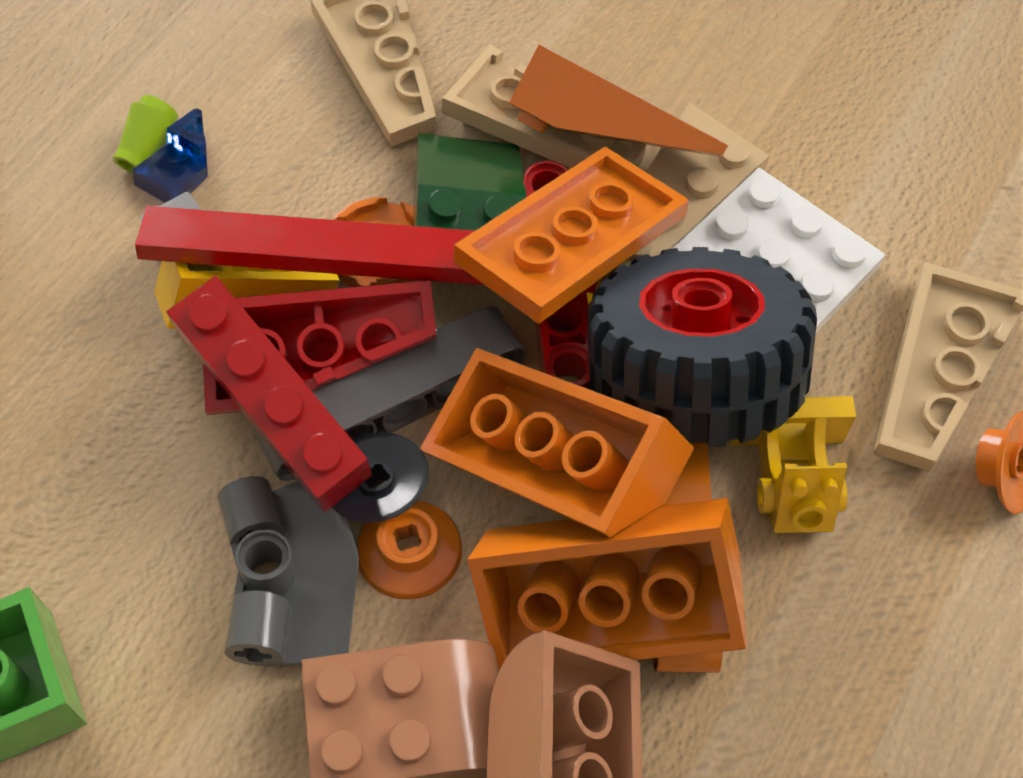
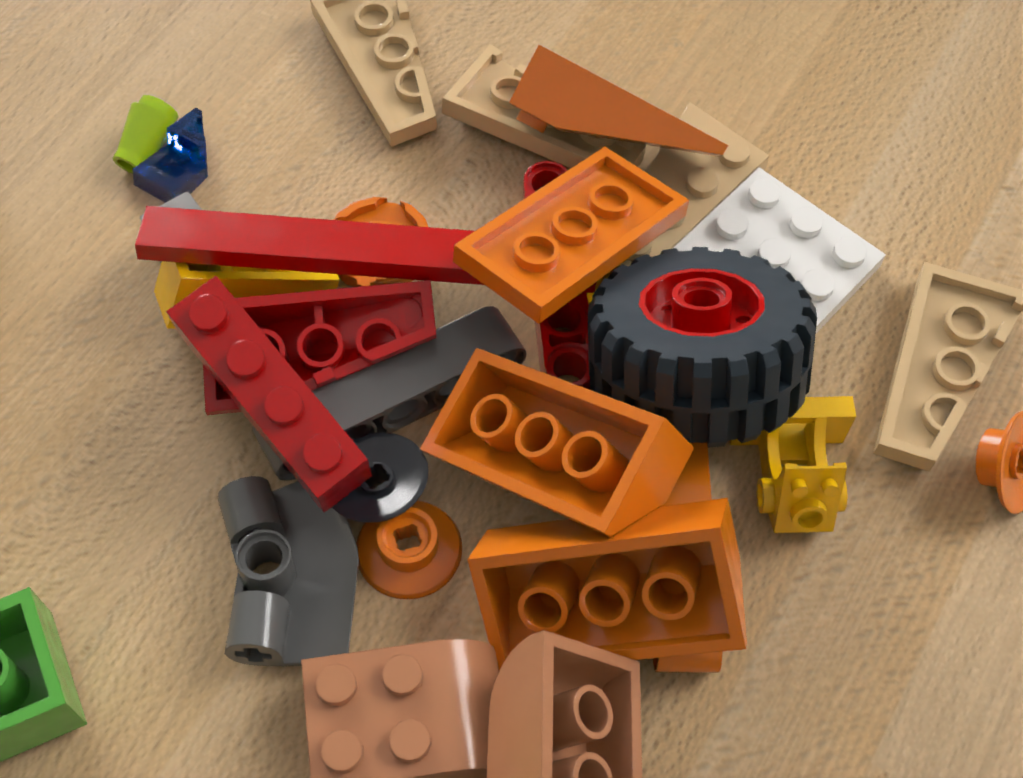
(464, 181): dark green slope -> none

